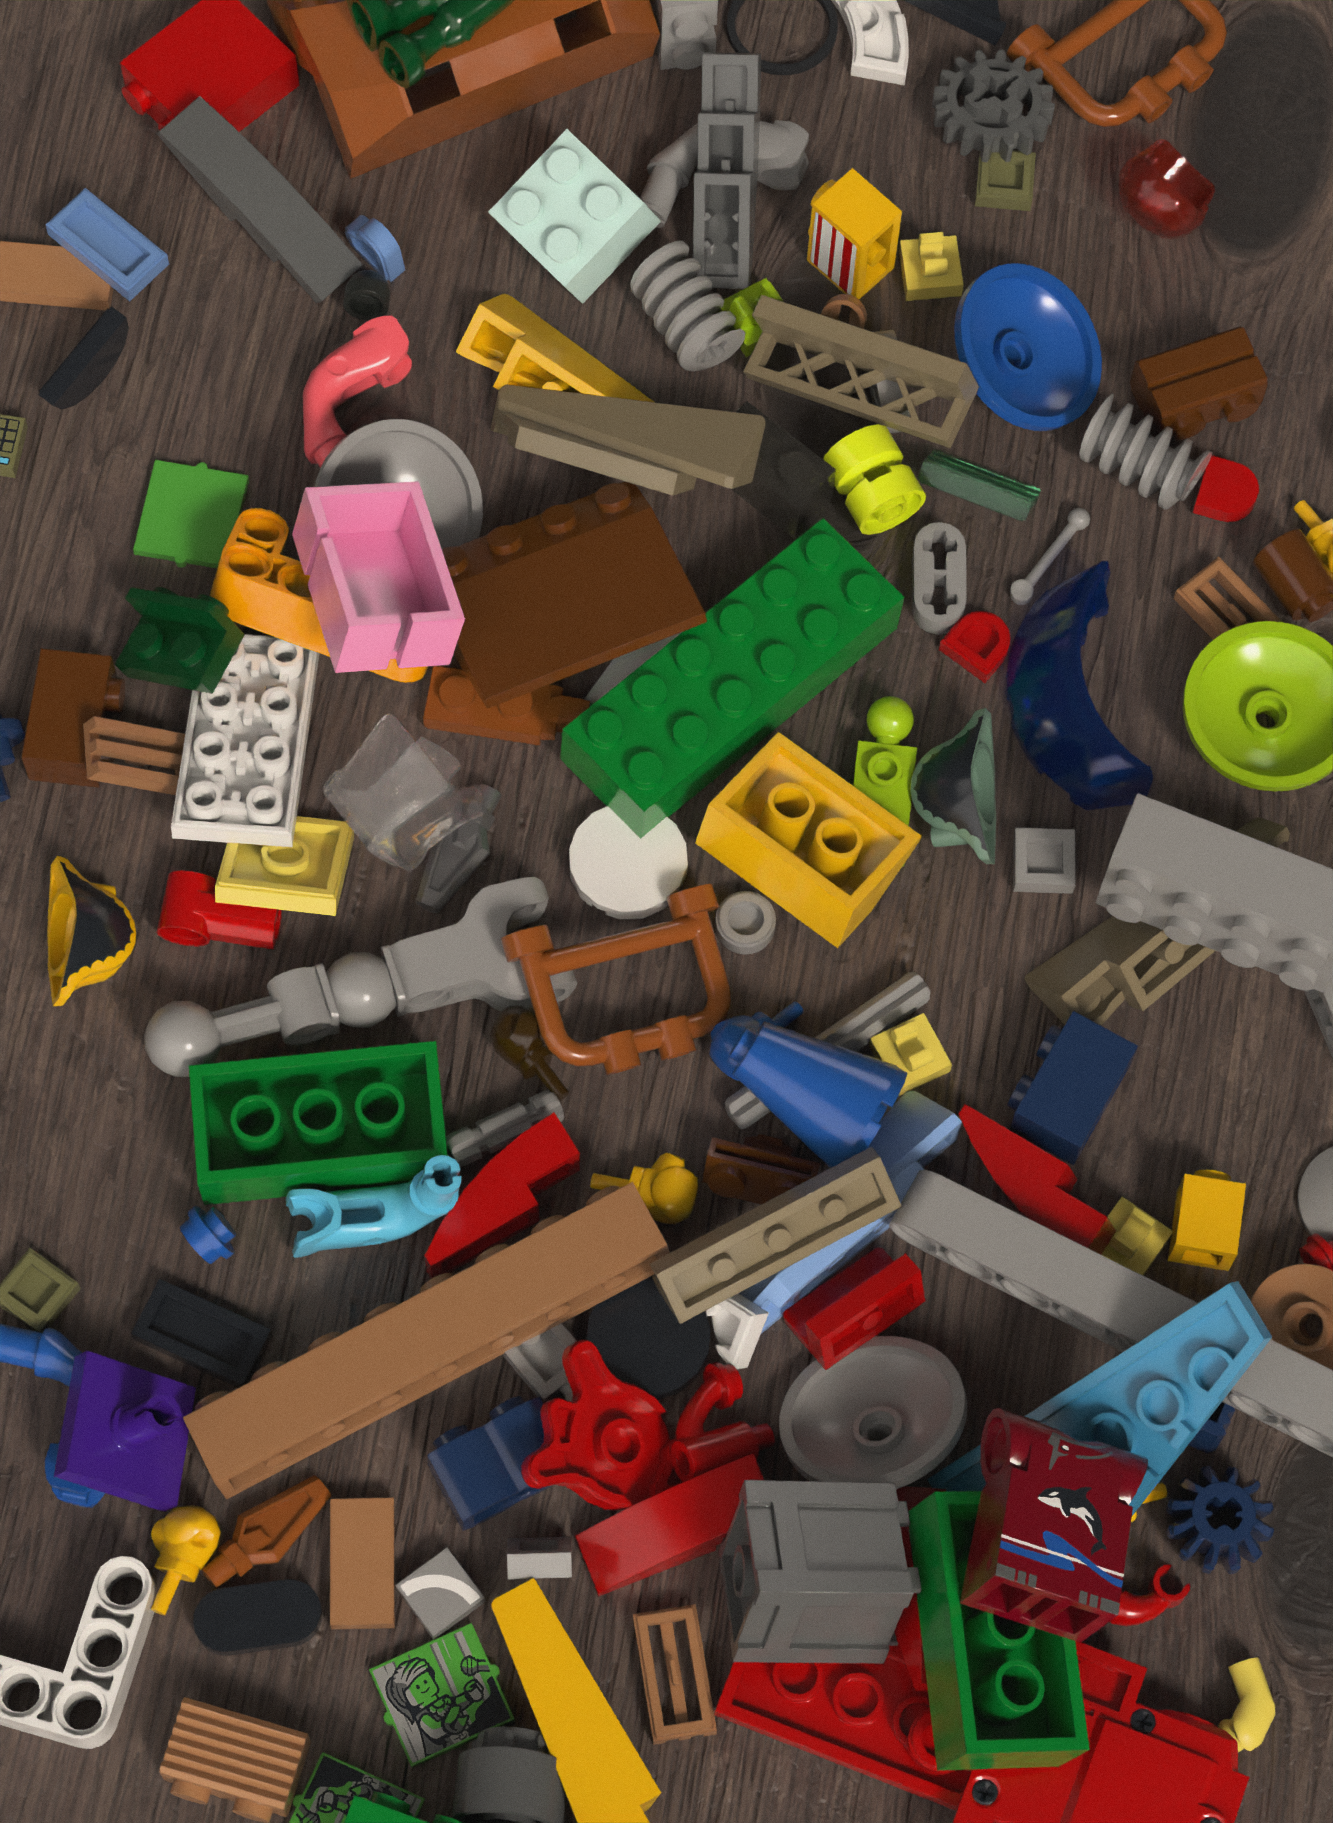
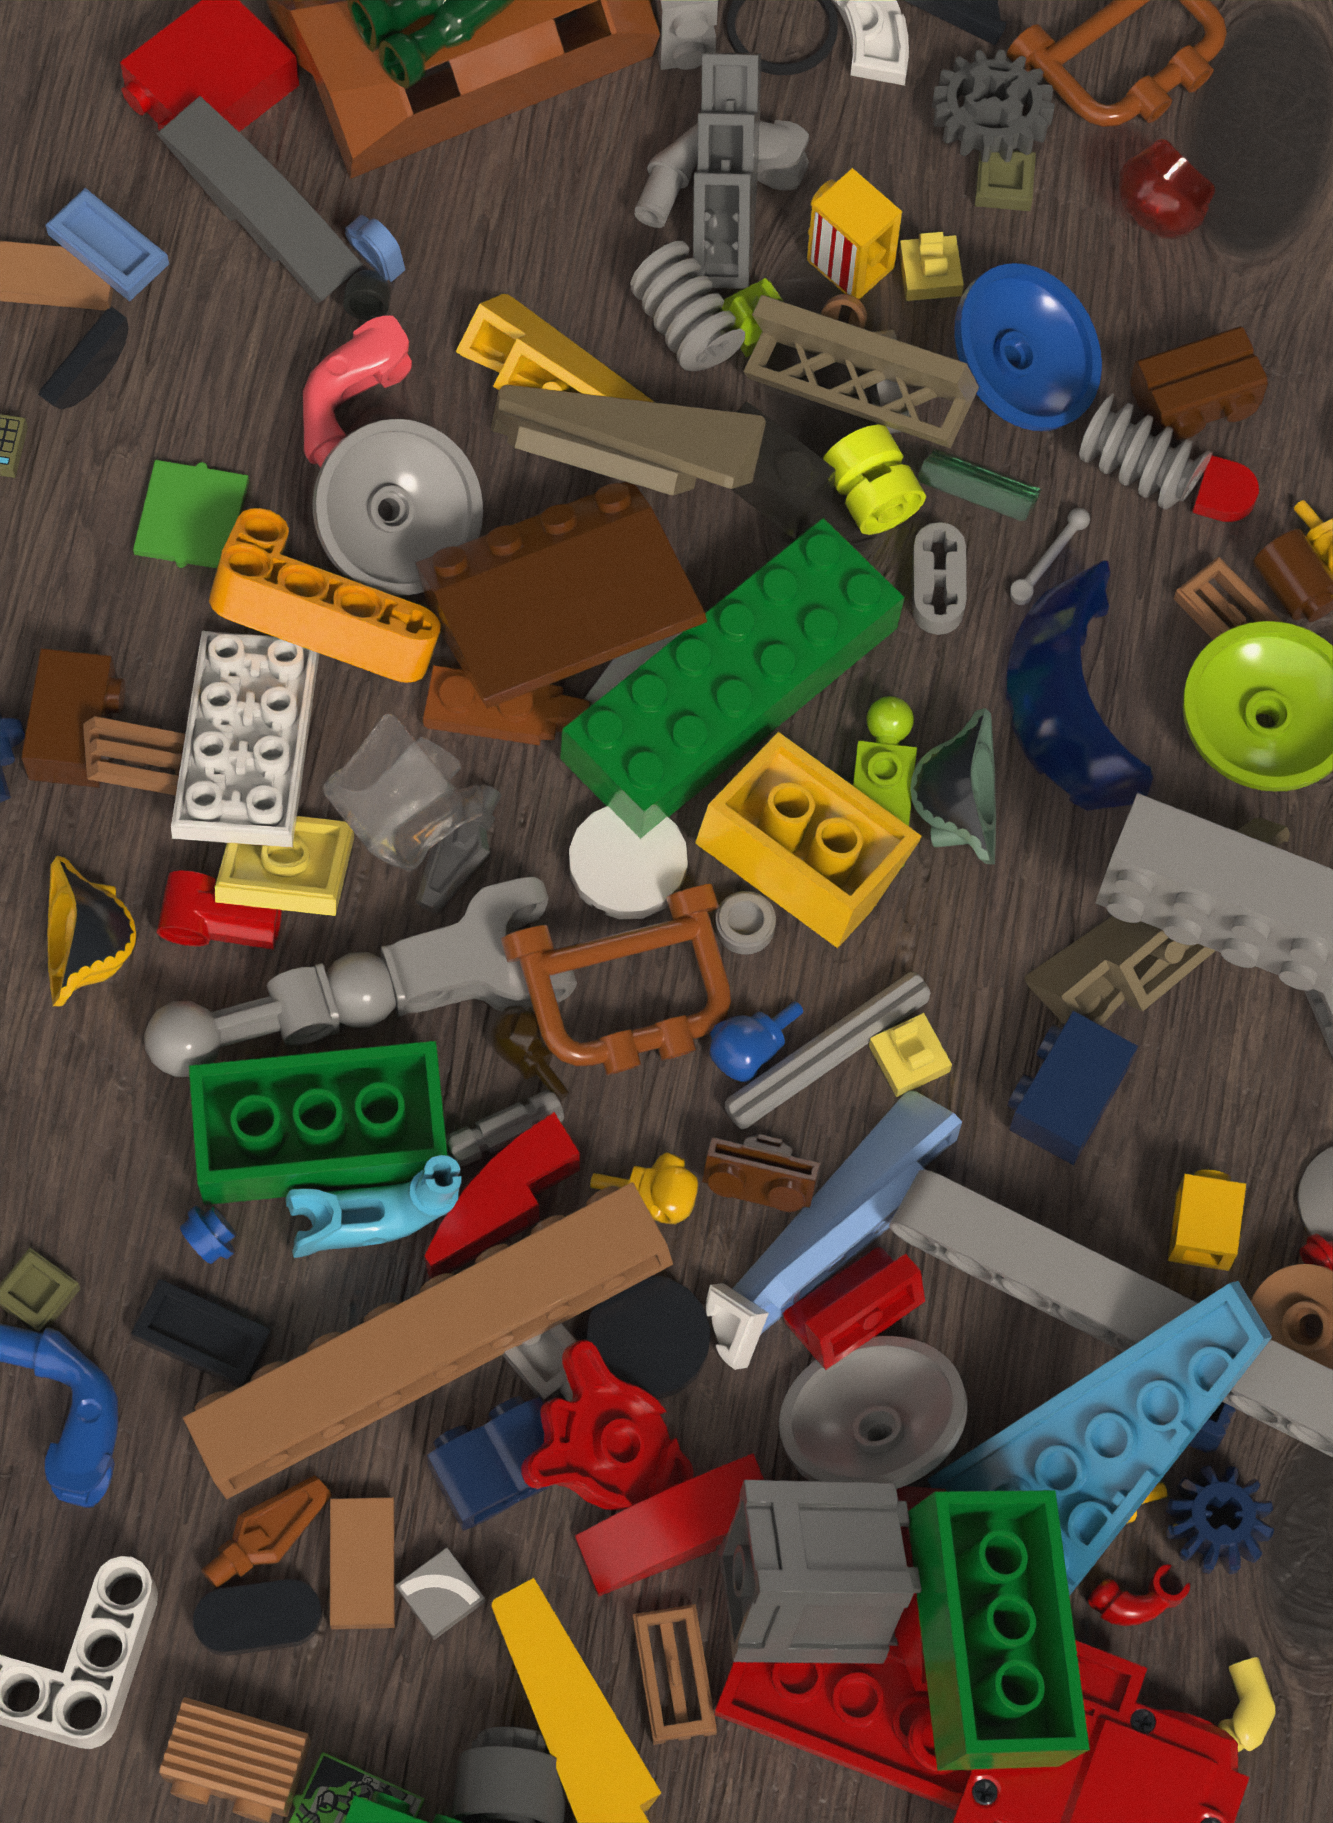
(124, 1431): dark purple tile -> none
(179, 640): dark green bracket -> none
(185, 1545): yellow piece -> none
(377, 576): bright pink piece -> none
(441, 1695): piece -> none
(539, 1558): light grey tile -> none
(574, 216): light aqua brick -> none
(702, 1451): red plant -> none
(775, 1235): dark tan fence -> none
(817, 1088): blue cone -> none
(978, 643): red tile -> none
(1036, 1182): red slope -> none
(1044, 860): light grey tile -> none
(1050, 1527): dark red piece -> none
(1137, 1237): light yellow tile -> none

